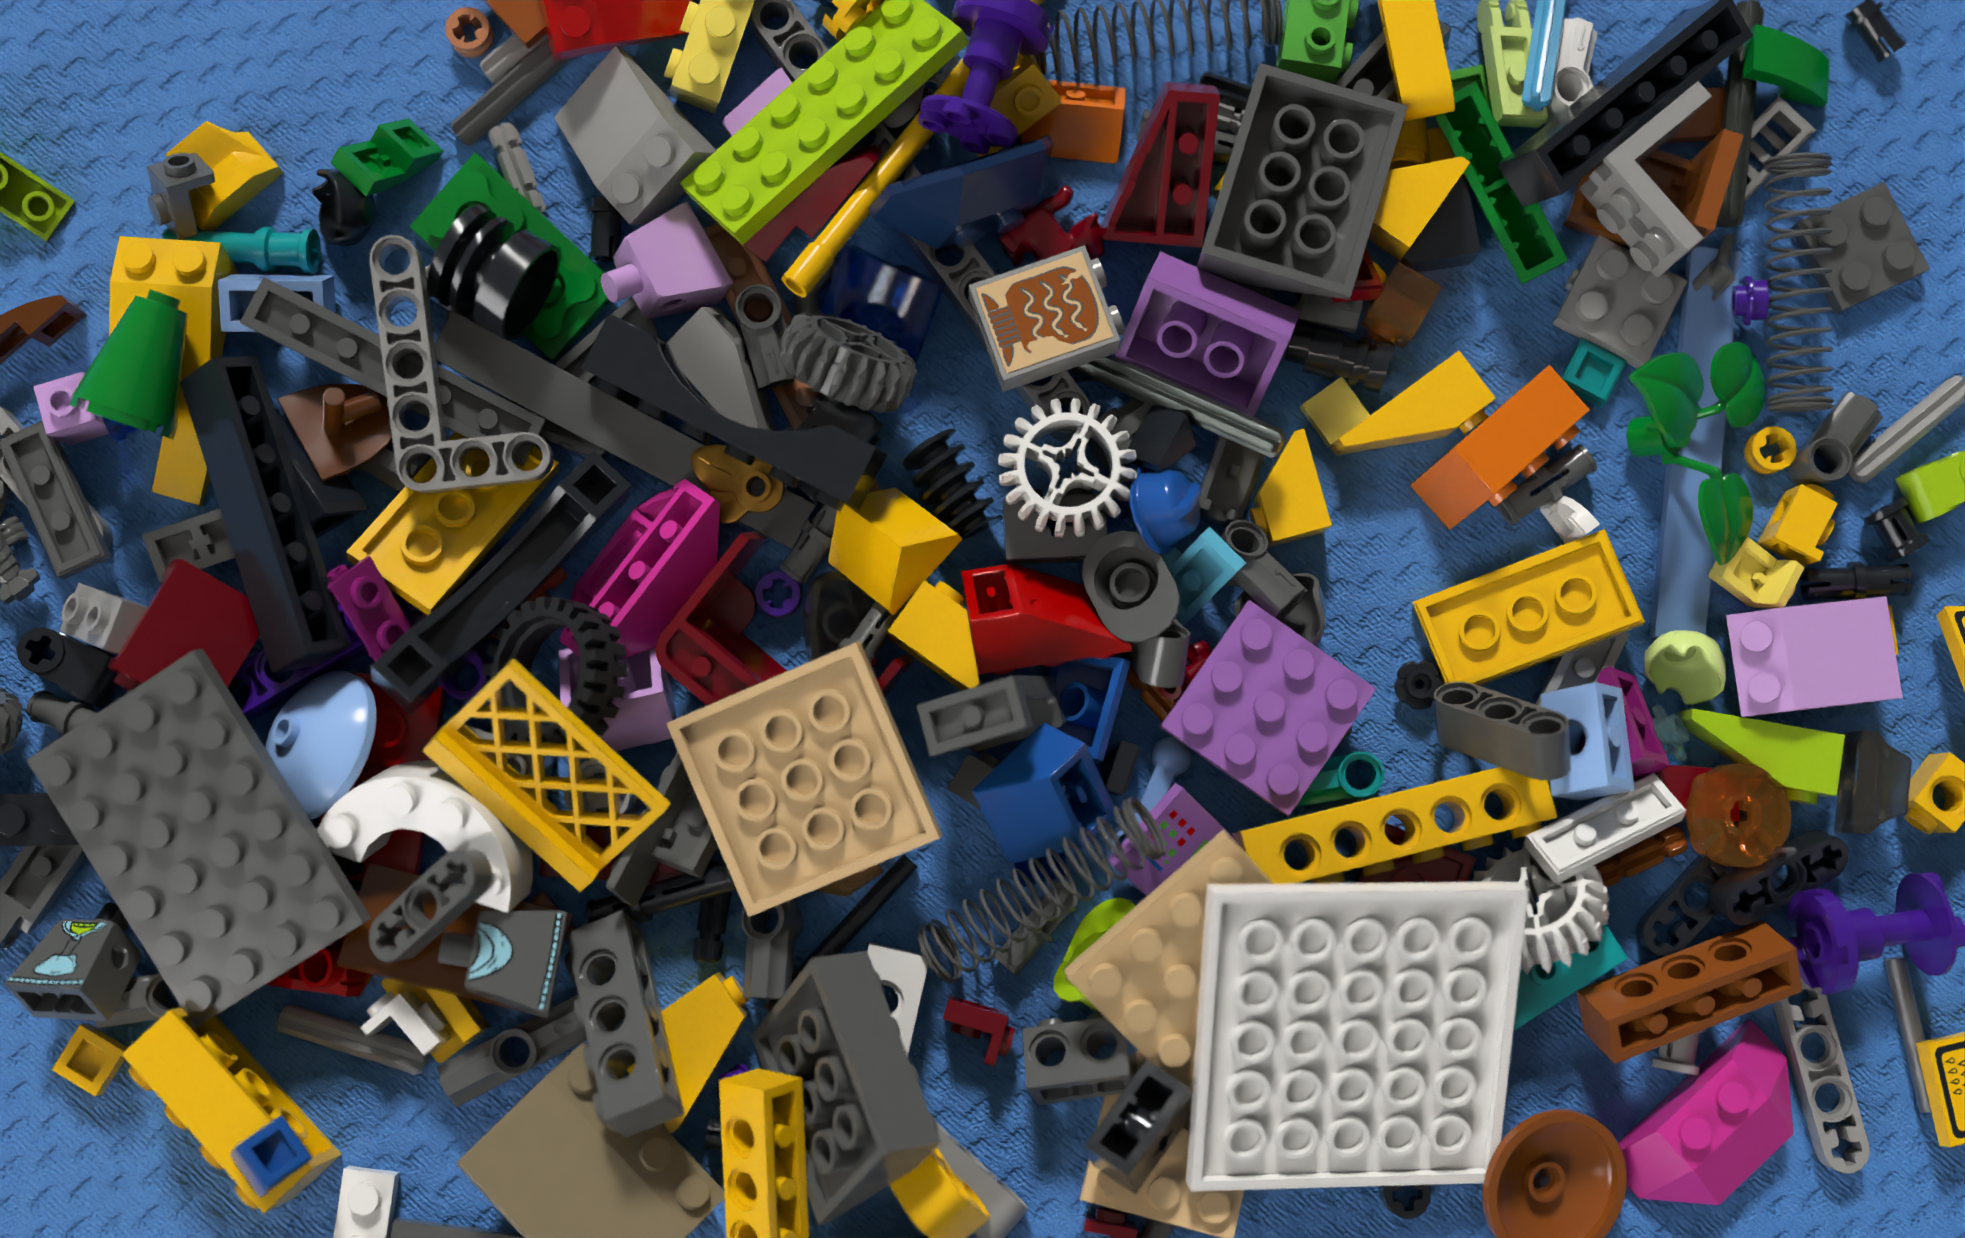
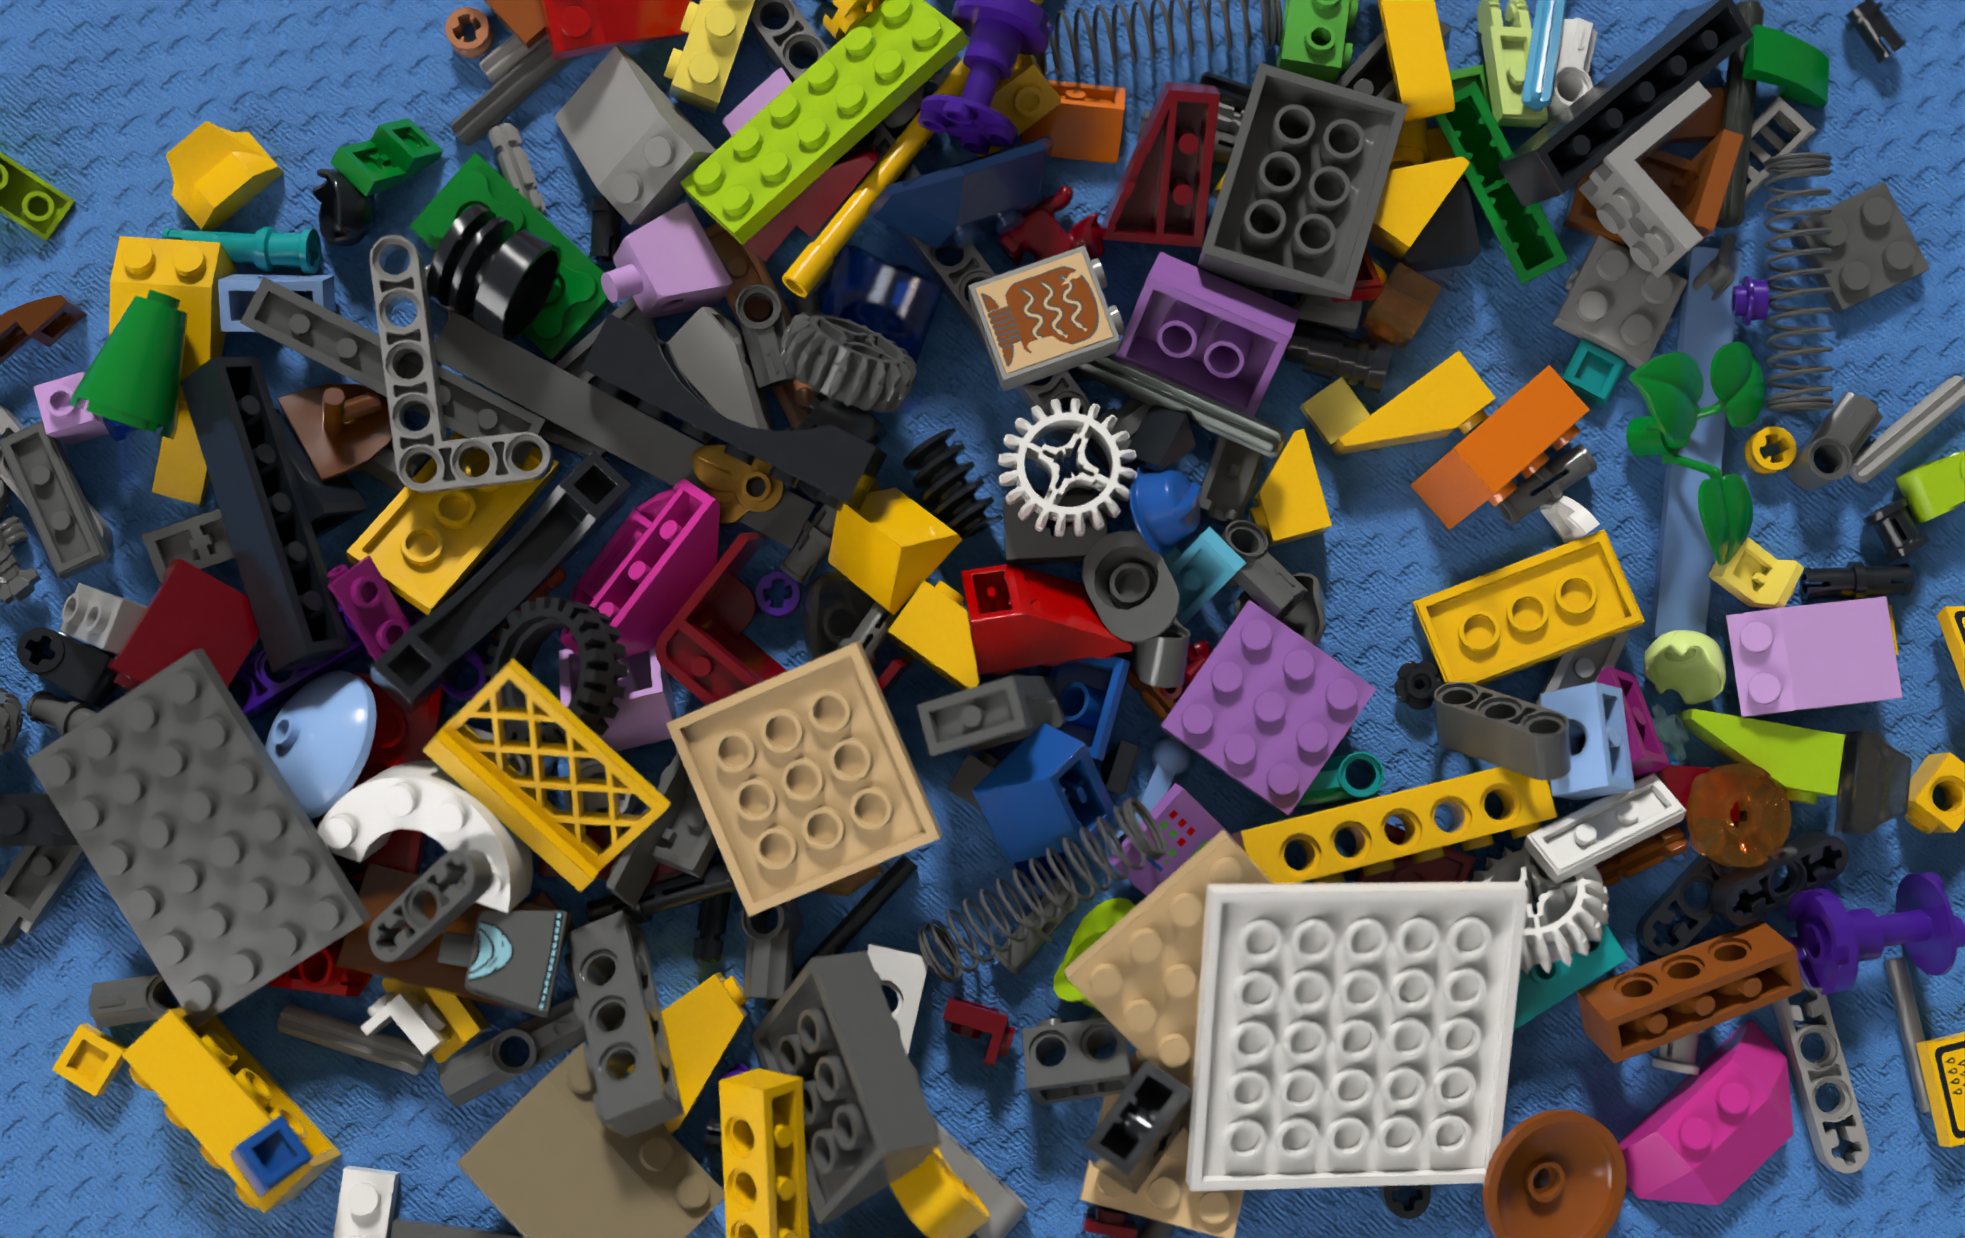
(78, 968): dark grey torso -> none
(170, 189): dark grey bracket -> none
(1800, 524): yellow brick -> none

